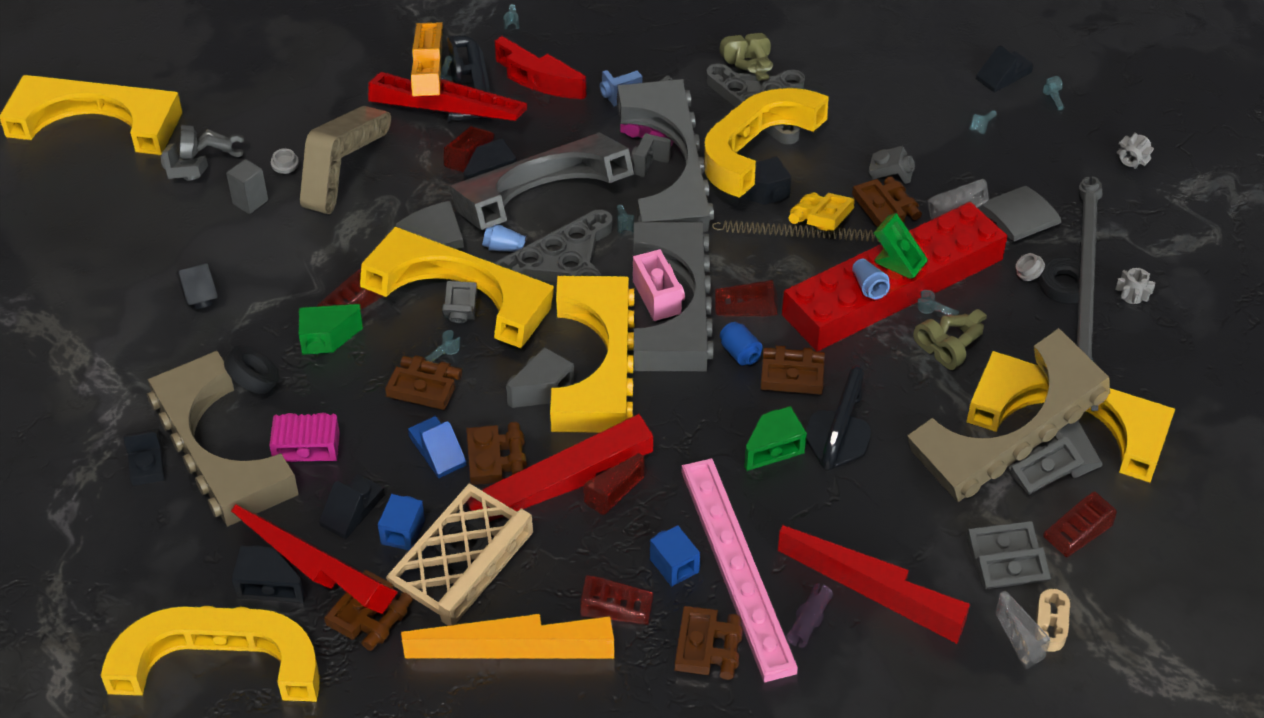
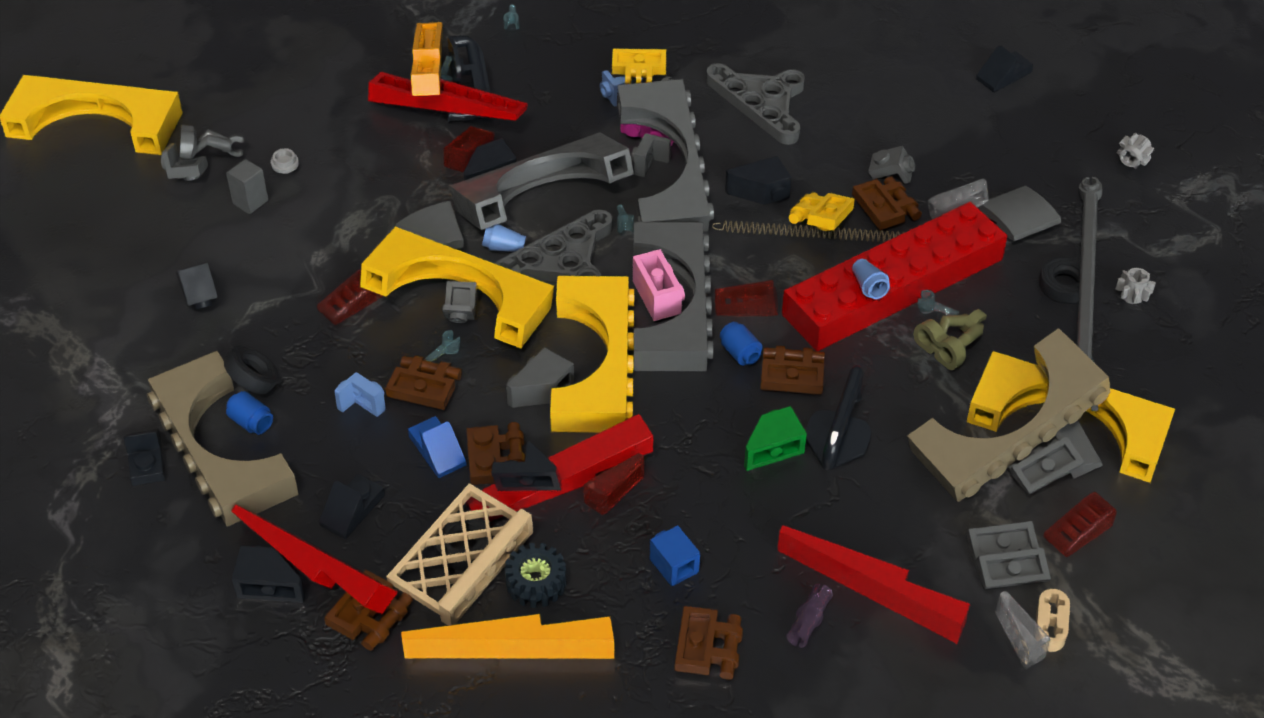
(213, 629): yellow arch -> none
(249, 413): none -> blue brick
(305, 437): dark pink brick -> none
(327, 146): dark tan beam -> none
(328, 327): green slope -> none
(360, 391): none -> medium blue bracket
(401, 522): blue brick -> none
(532, 475): none -> black slope
(535, 560): none -> black bush
(539, 74): red slope -> none
(609, 589): clear red slope -> none
(639, 63): none -> yellow hinge
(739, 571): bright pink tile -> none
(754, 46): olive piece -> none
(765, 109): yellow arch -> none
(900, 249): green slope -> none
(980, 122): clear light blue hand -> none
(1029, 267): light grey plate -> none
(1052, 87): clear light blue hand -> none

